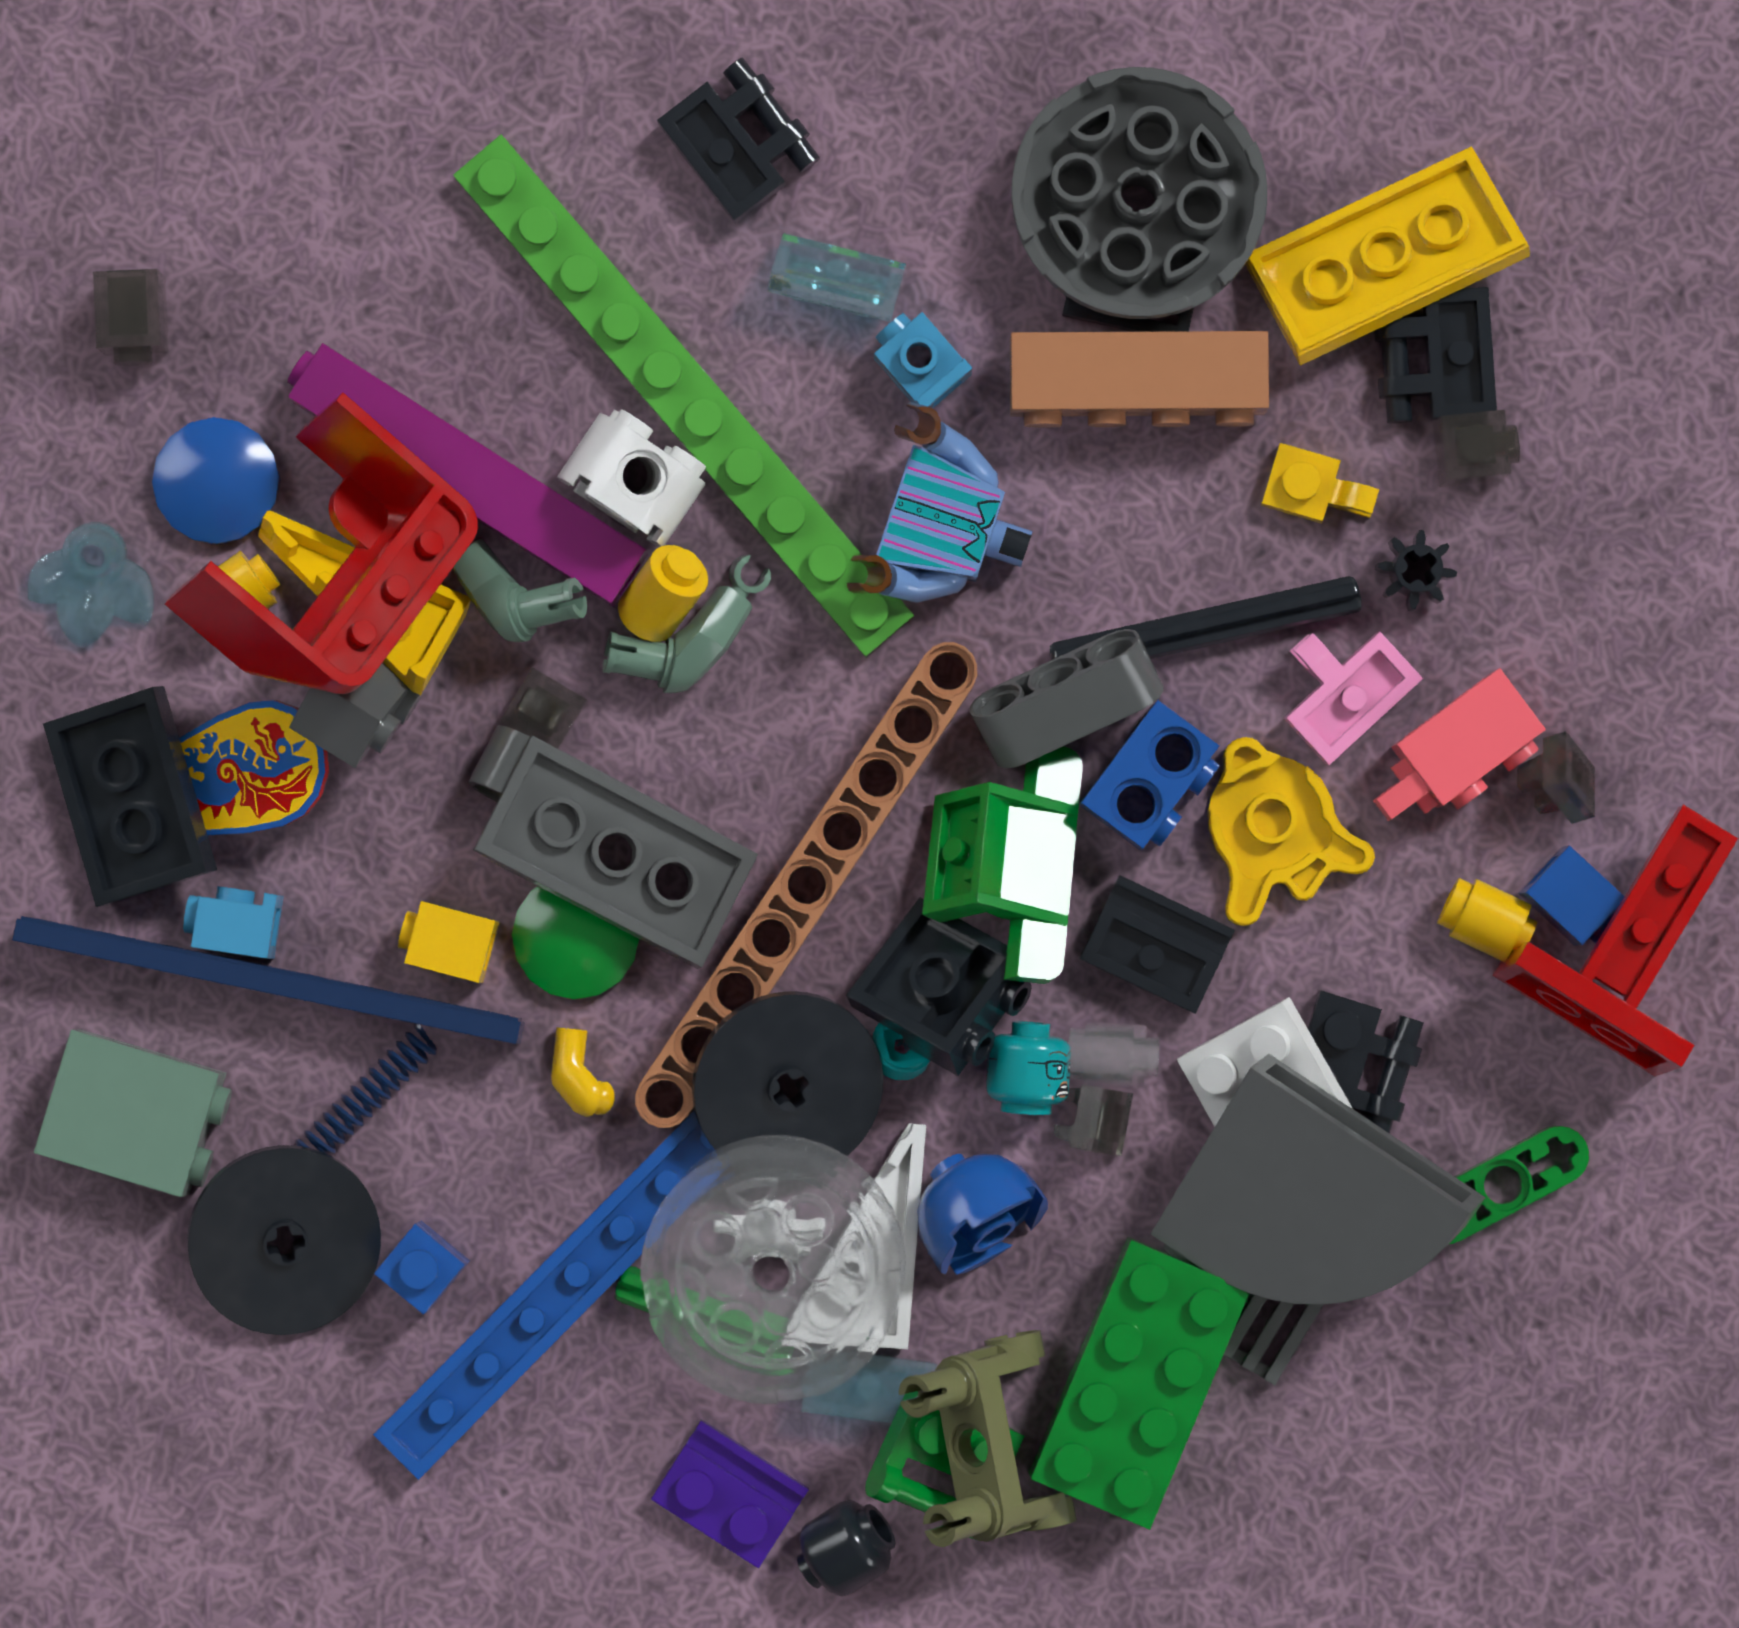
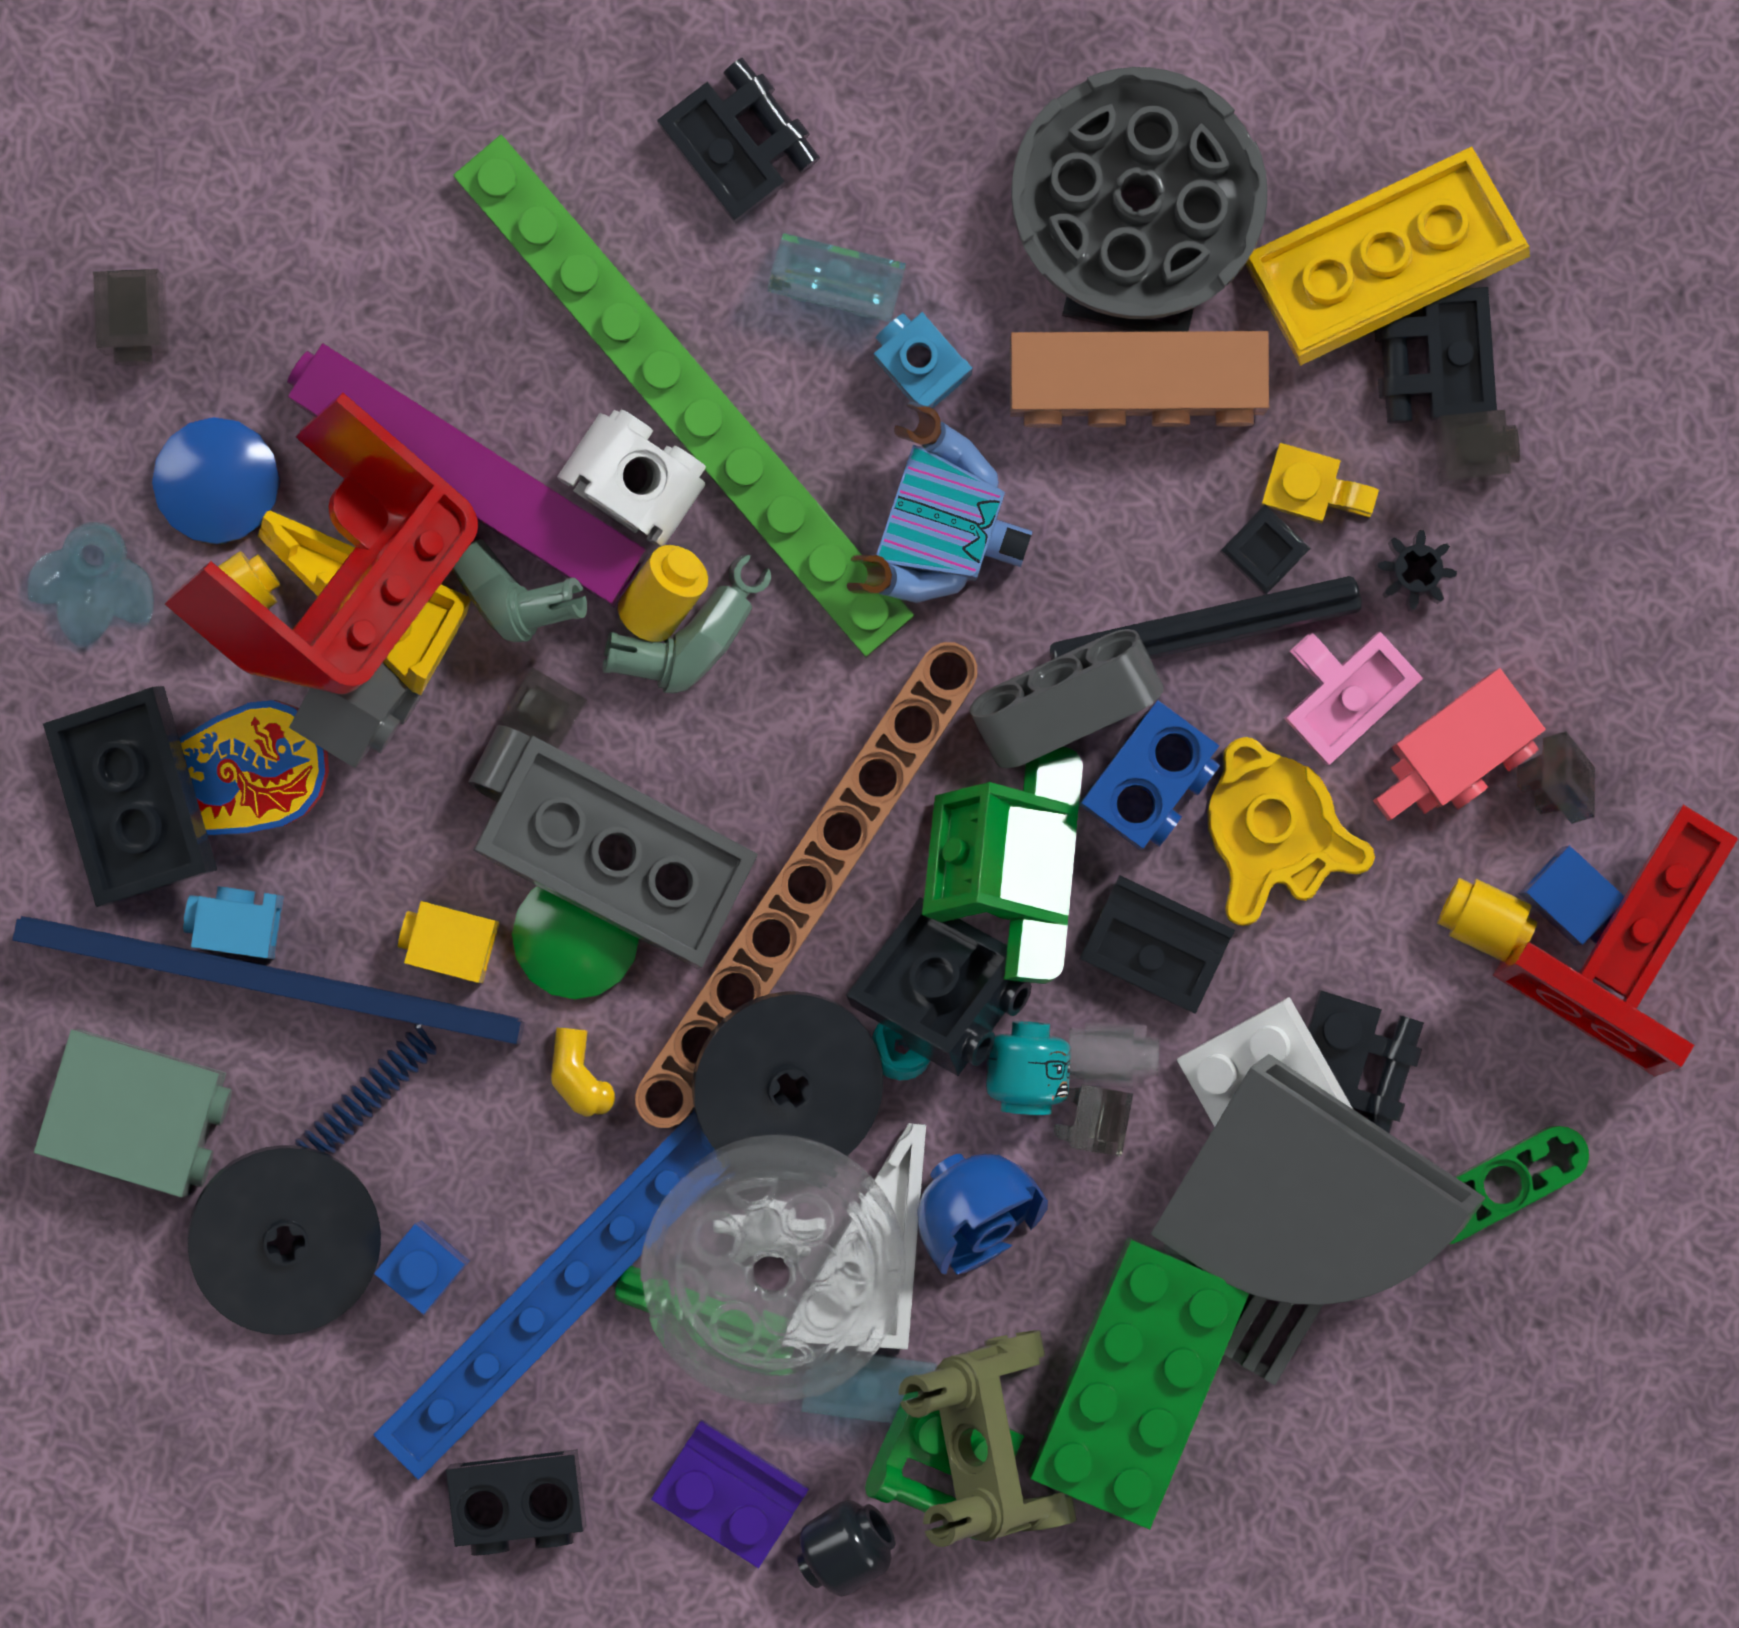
(513, 1483): none -> black brick
(1265, 549): none -> black tile

